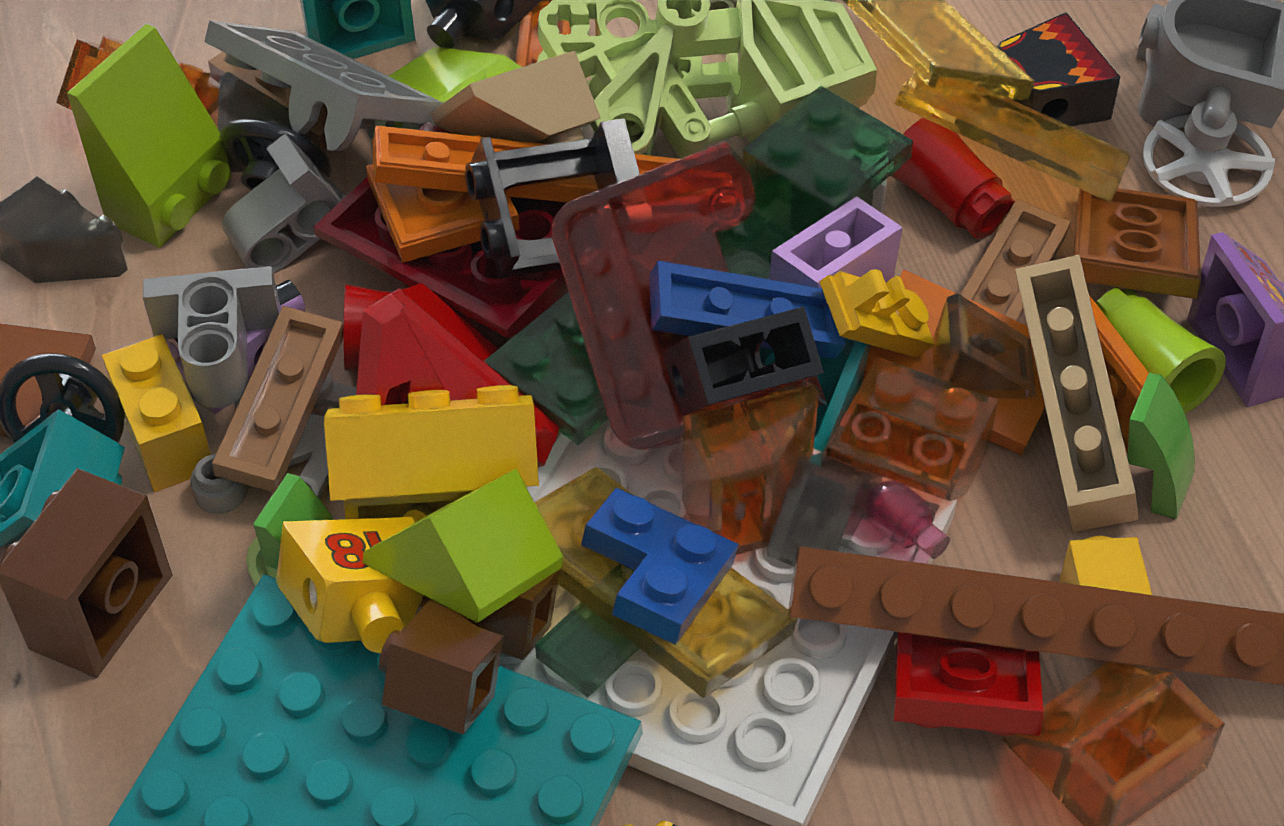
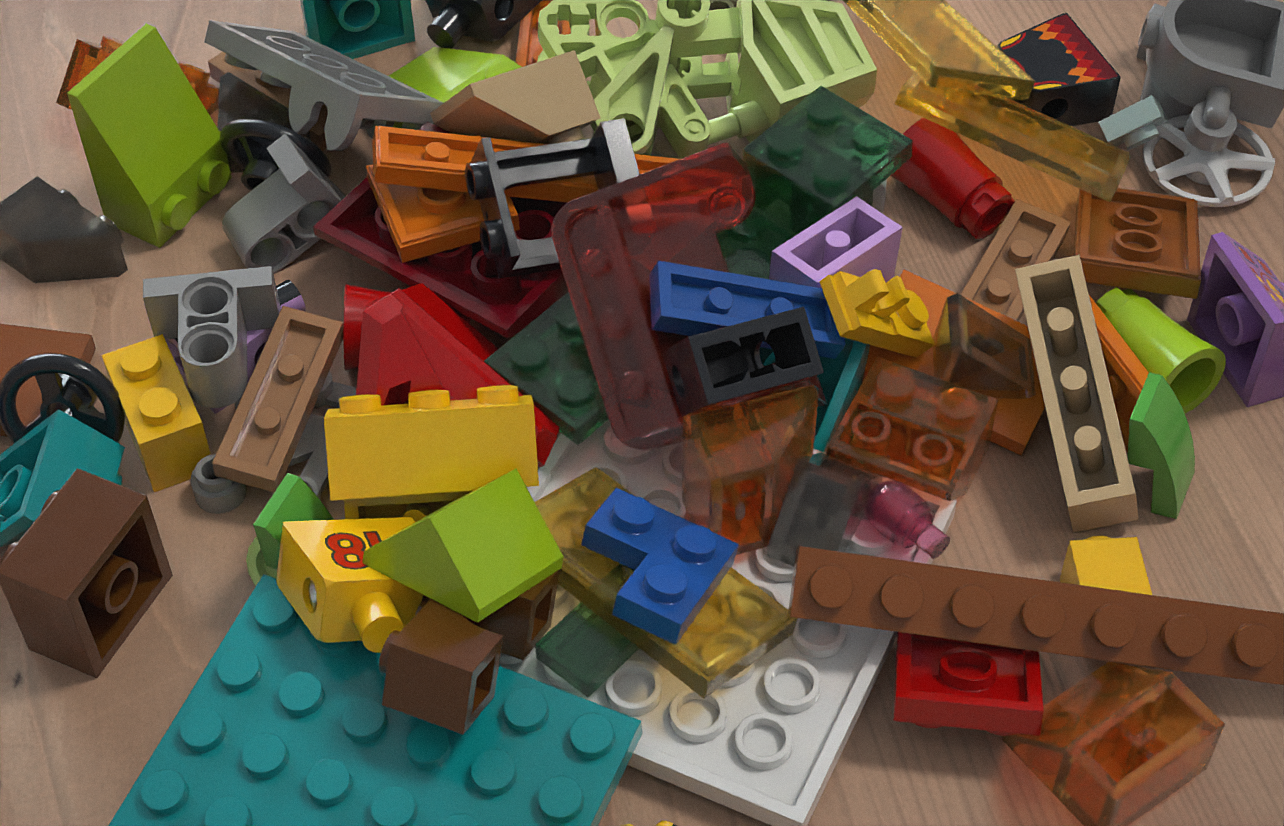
(1134, 124): none -> light aqua plate

